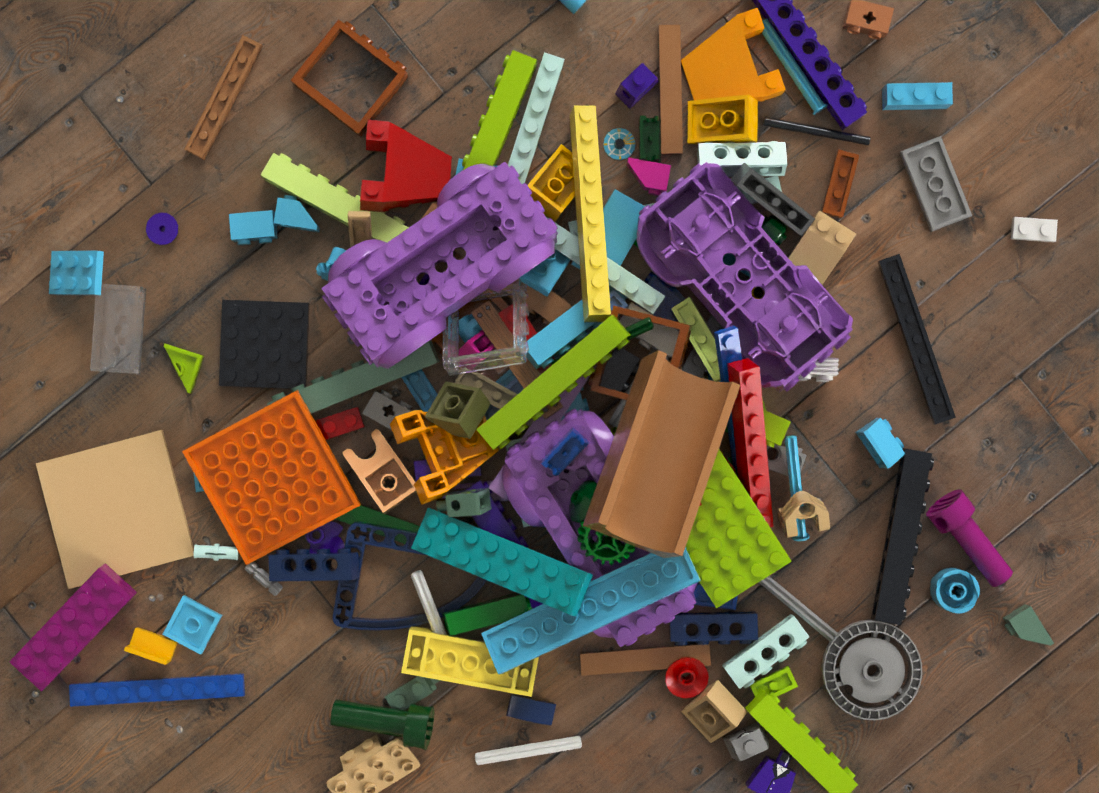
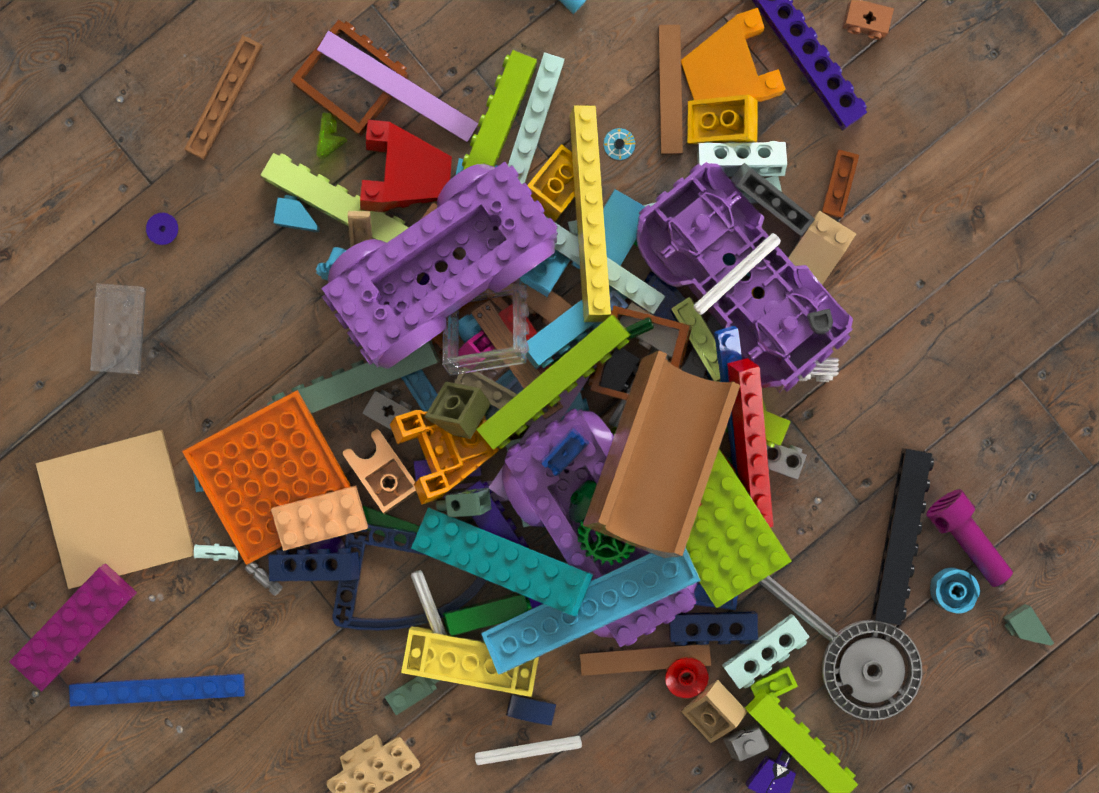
(76, 272): medium azure plate -> none
(151, 646): yellow panel -> none
(186, 365): lime tile -> none
(192, 624): medium azure plate -> none
(252, 227): medium azure brick -> none
(264, 344): black plate -> none
(319, 518): none -> light nougat plate
(328, 143): none -> clear neon green slope
(340, 423): red plate -> none
(397, 86): none -> lavender tile
(412, 725): dark green piece -> none
(636, 85): dark purple torso -> none
(649, 139): dark green hinge -> none
(650, 175): dark pink slope -> none
(736, 274): none -> white axle
(774, 229): dark green head -> none
(792, 510): tan piece -> none
(793, 68): medium azure axle -> none
(795, 480): medium azure axle -> none
(818, 131): black piece -> none
(820, 321): none -> dark grey tile
(881, 443): medium azure slope -> none
(916, 339): black plate -> none
(917, 96): medium azure brick -> none
(935, 184): light grey tile -> none
(1034, 229): white plate -> none

